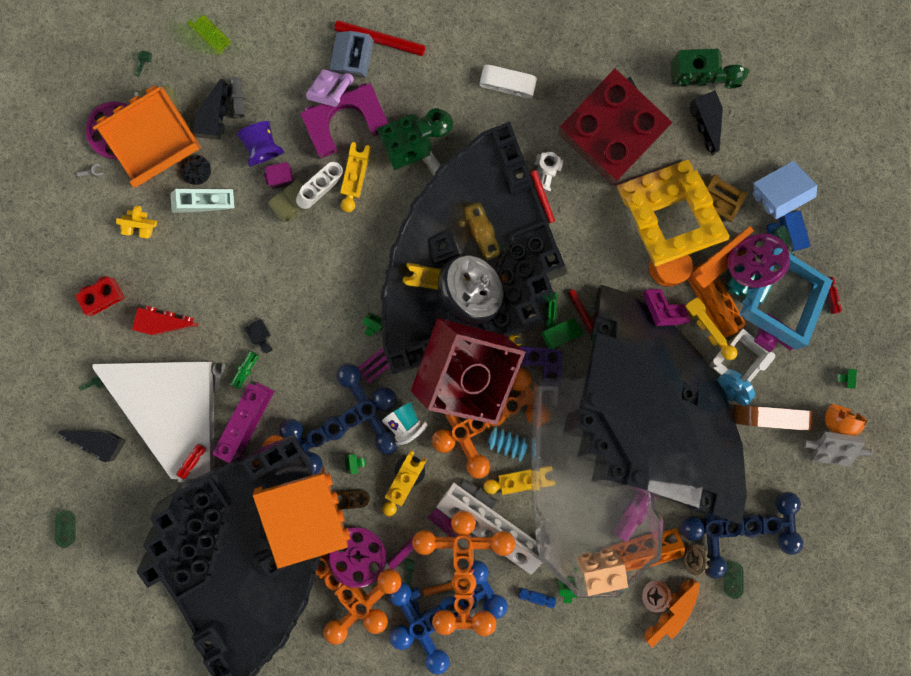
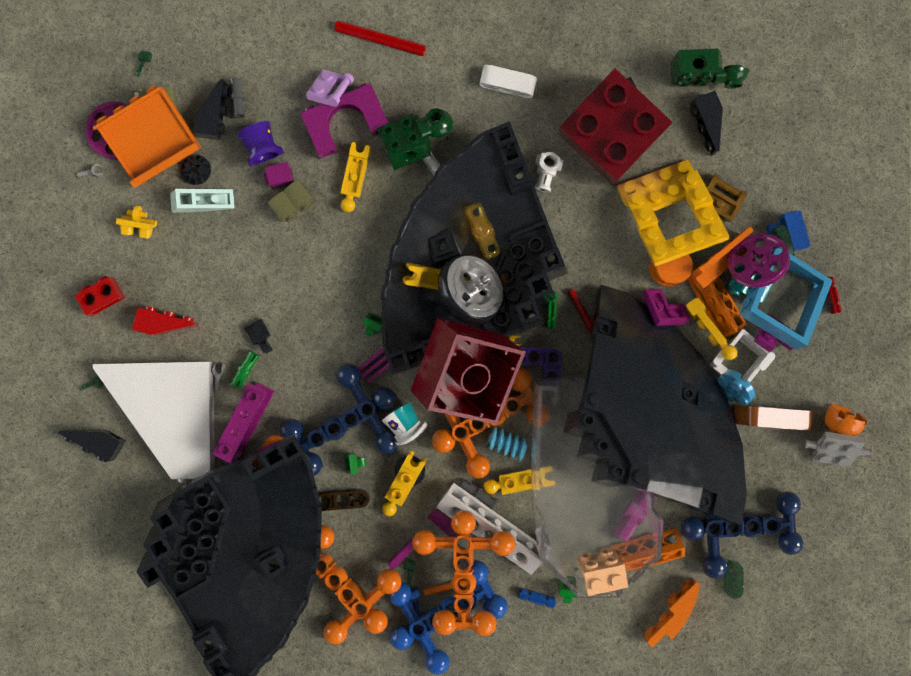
(62, 527): clear green beam -> none
(191, 461): red axle -> none
(210, 34): clear neon green panel -> none
(302, 519): orange panel -> none
(323, 178): white beam -> none
(351, 53): sand blue slope -> none
(362, 565): magenta wedge -> none
(542, 196): red bar -> none
(562, 333): green slope -> none
(653, 588): dark orange gear -> none
(691, 556): dark tan gear -> none
(784, 190): light blue brick -> none
(850, 378): green tile -> none

